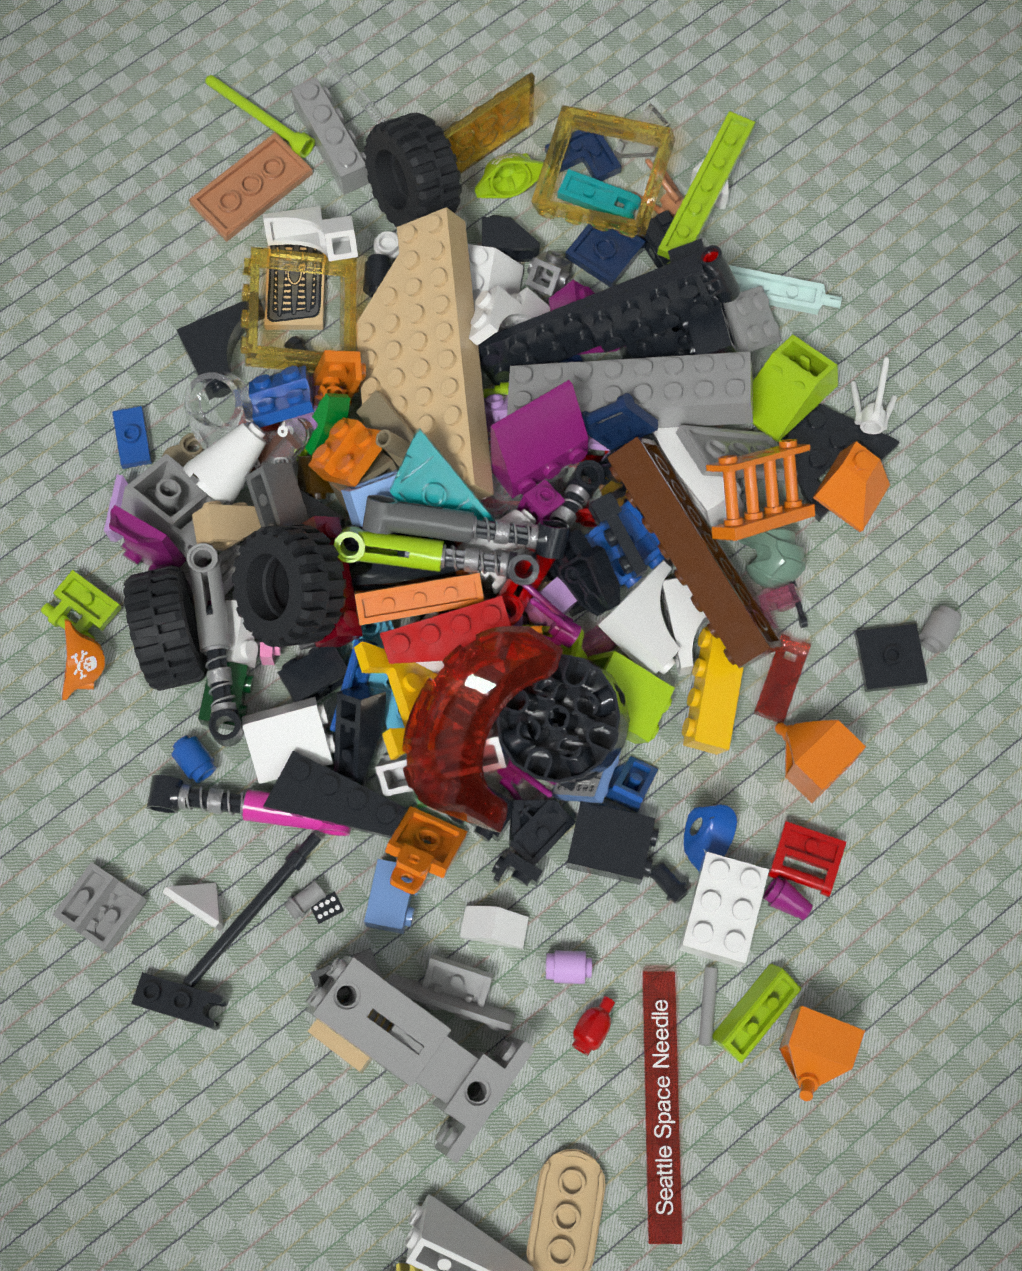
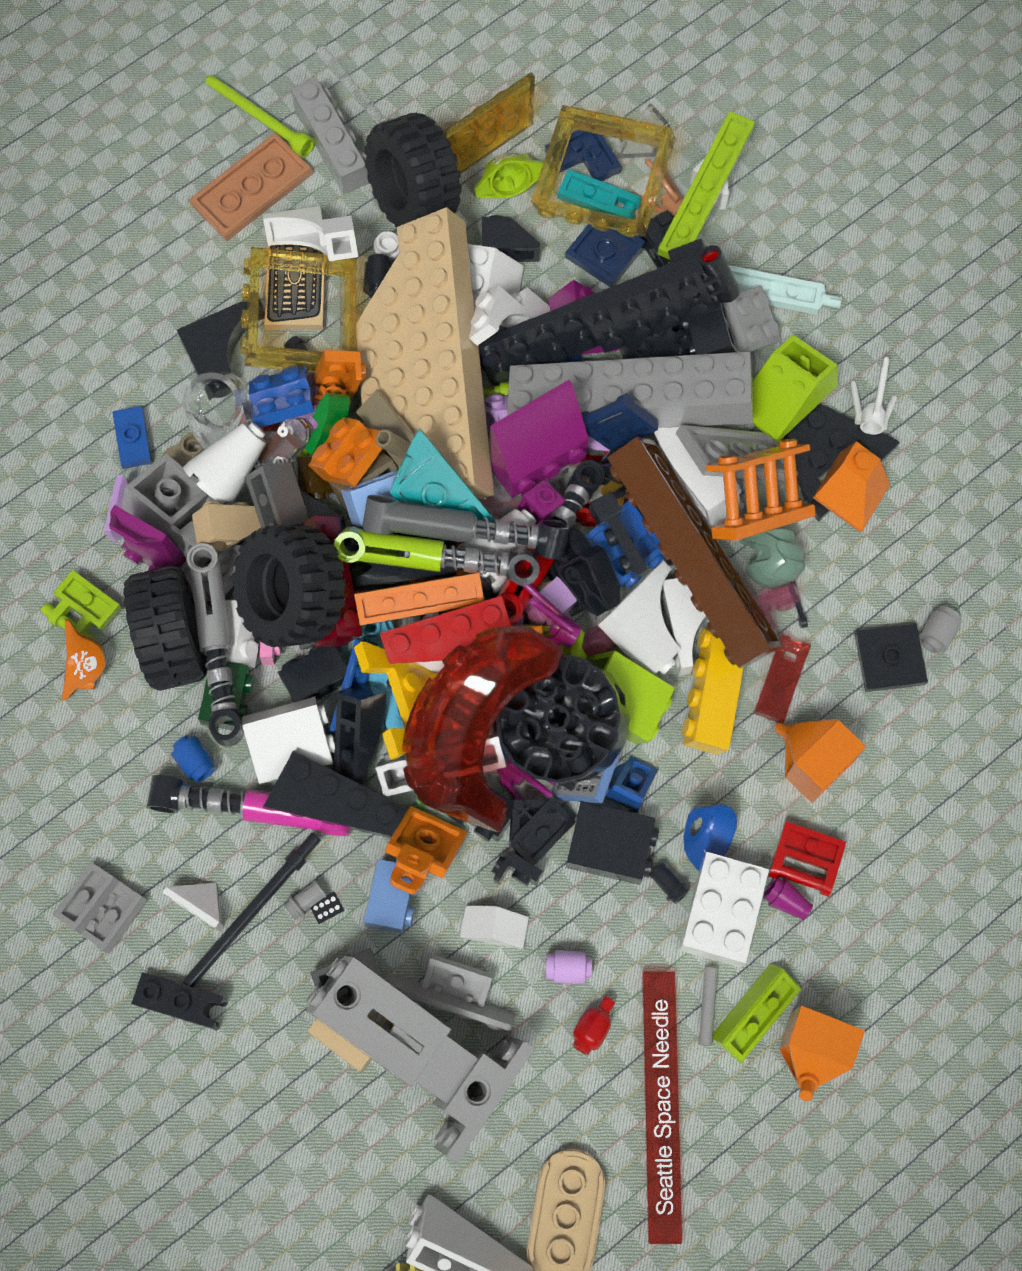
(542, 278): flat silver brick -> none

